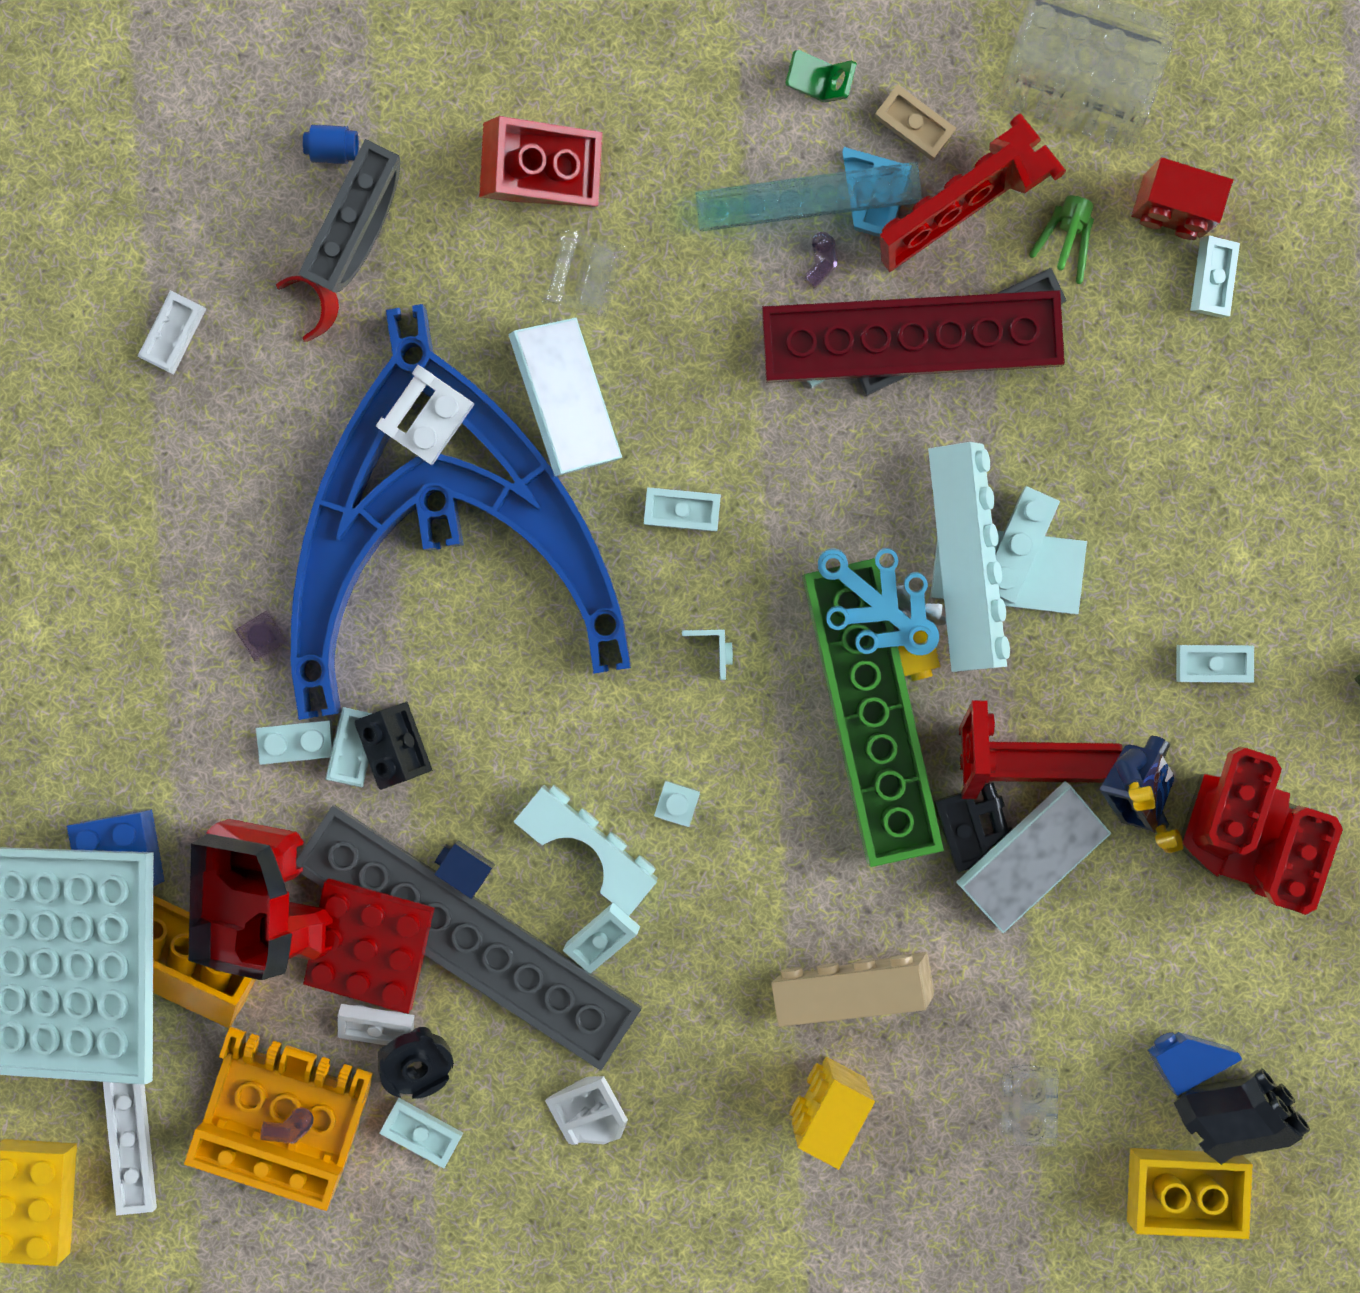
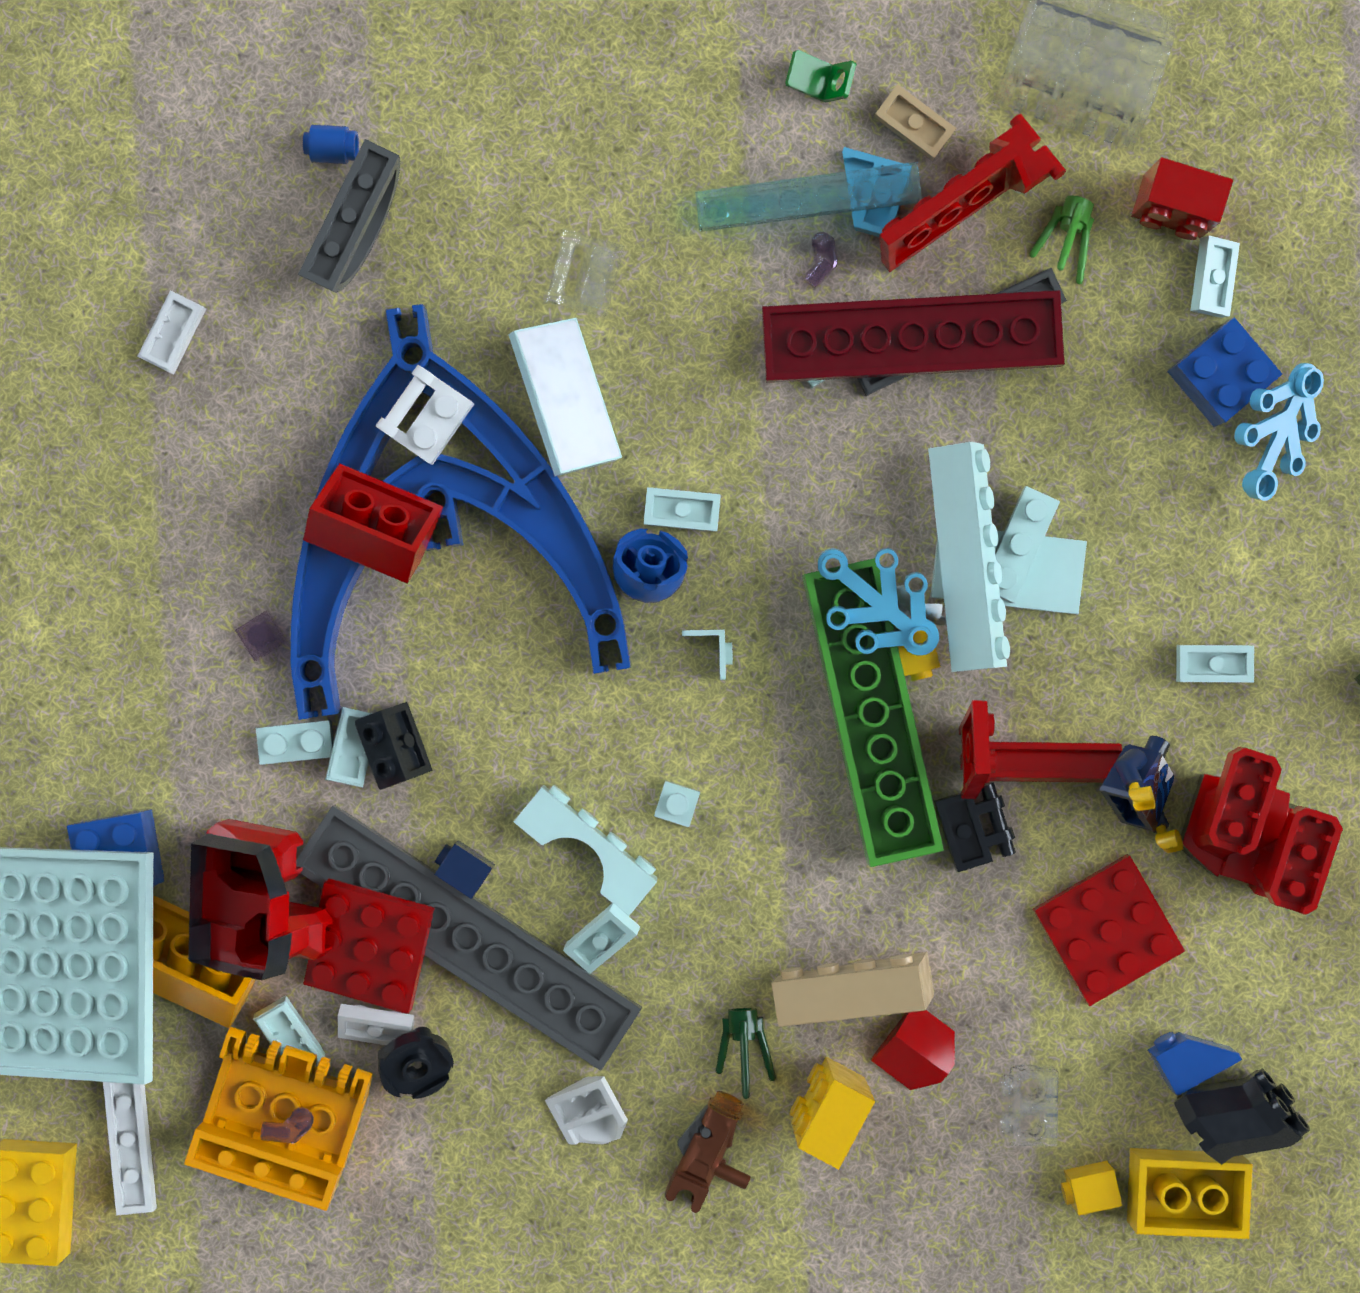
(284, 1024): none -> light aqua plate
(329, 306): red helmet -> none
(372, 523): none -> red slope
(421, 1133): light aqua plate -> none
(540, 163): red slope -> none
(649, 565): none -> blue cylinder
(703, 1150): none -> copper piece
(743, 1025): none -> dark green plant
(918, 1050): none -> red slope
(1033, 857): flat silver tile -> none
(1091, 1188): none -> yellow brick
(1108, 930): none -> red plate
(1224, 372): none -> blue brick
(1300, 389): none -> medium azure plant

